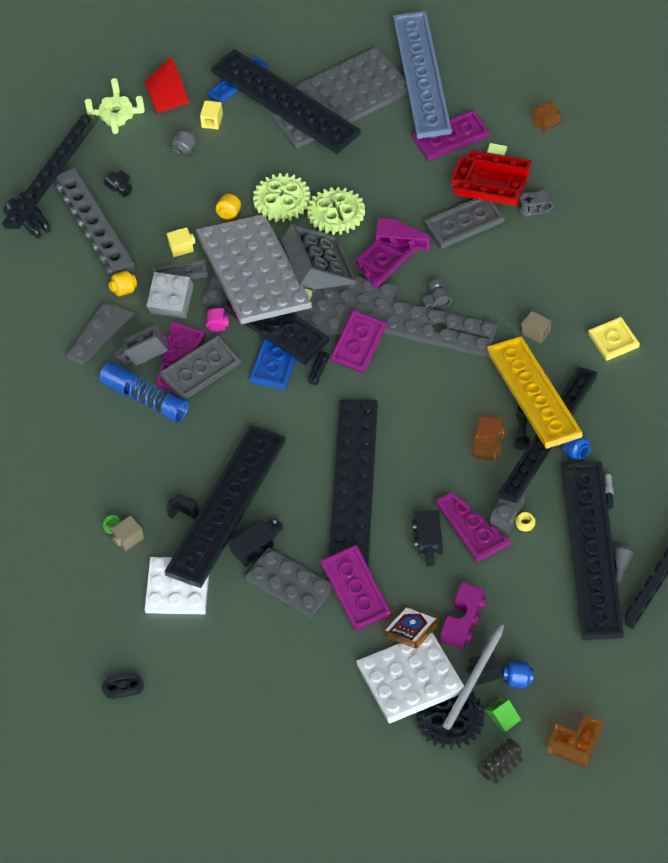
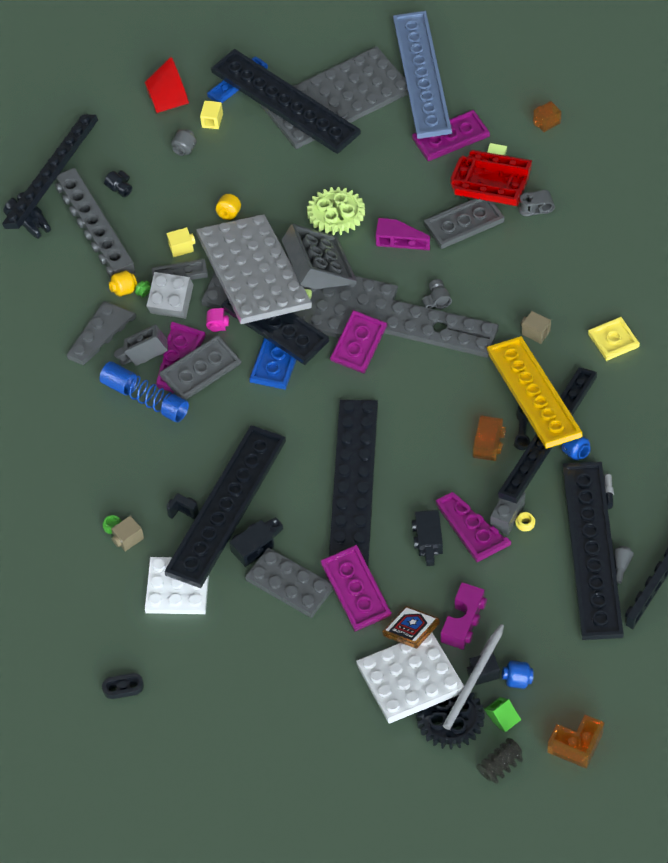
(115, 103): yellowish green plate -> none
(143, 288): none -> bright green plate
(281, 197): yellowish green gear -> none
(318, 368): black axle -> none
(382, 260): magenta wing -> none

